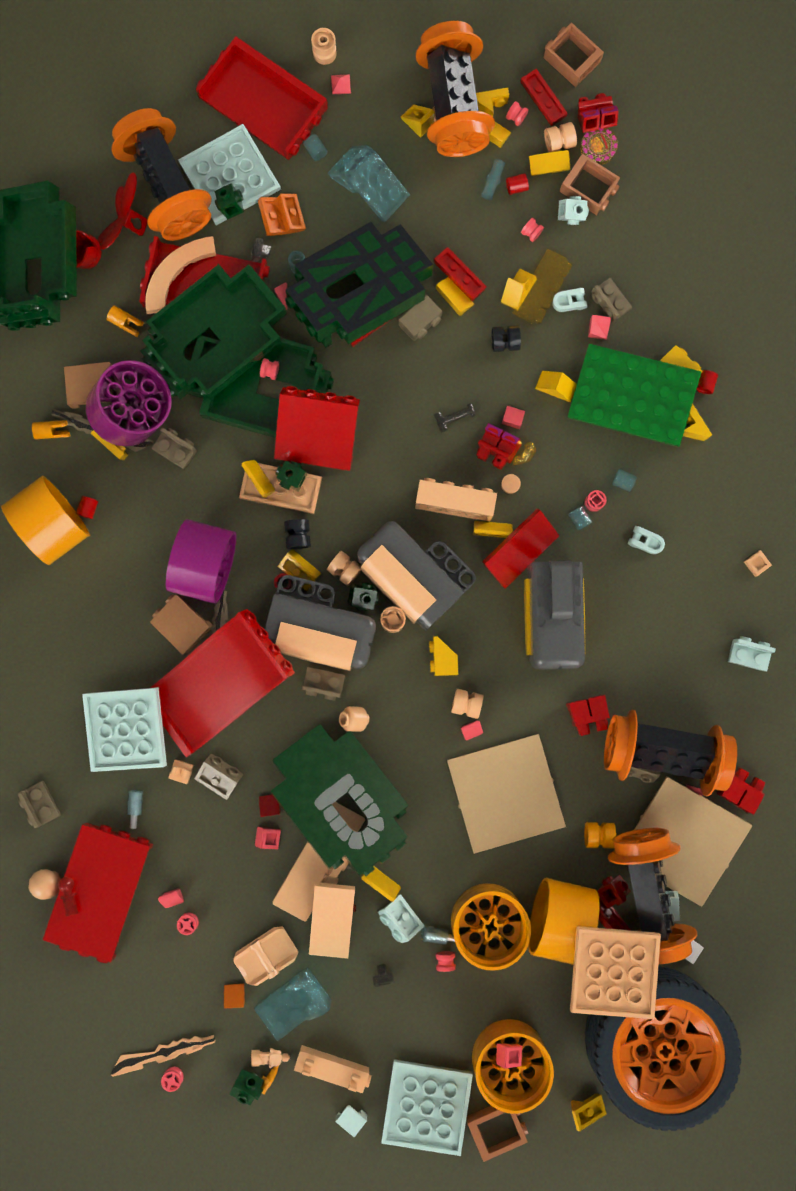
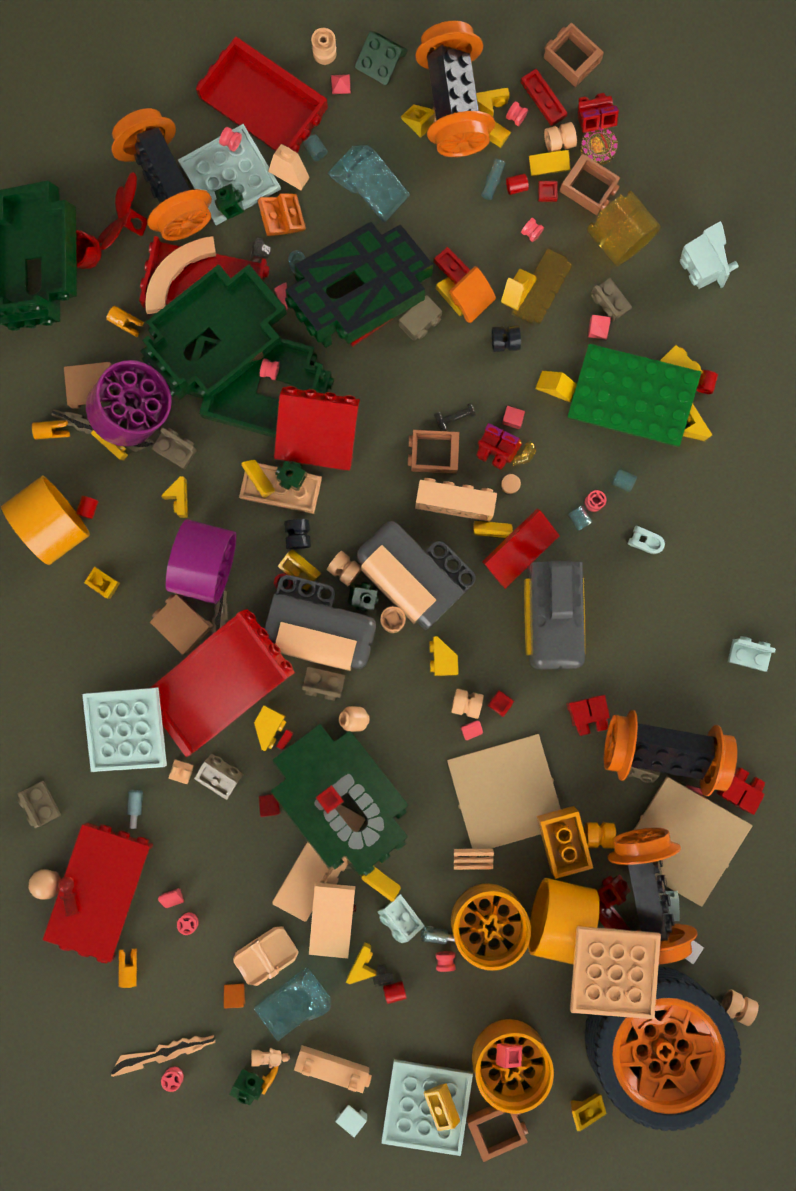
(102, 583): none -> yellow slope
(128, 972): none -> light orange hinge
(178, 491): none -> yellow slope
(230, 139): none -> coral wheel
(267, 725): none -> yellow slope
(267, 838): coral slope -> none
(285, 739): none -> red tile
(289, 167): none -> light nougat slope
(329, 799): none -> red tile
(359, 970): none -> yellow slope
(379, 57): none -> dark green bracket
(394, 992): none -> red beam
(442, 1107): none -> yellow slope
(453, 437): none -> nougat window
(472, 294): none -> orange slope
(473, 862): none -> light nougat tile
(500, 703): none -> red tile
(547, 191): none -> red tile
(563, 300): light aqua plate -> none
(564, 842): none -> light orange brick
(573, 210): light aqua brick -> none
(623, 228): none -> clear yellow brick
(707, 258): none -> light aqua piece
(742, 1008): none -> light nougat wheel
(757, 563): light nougat tile -> none

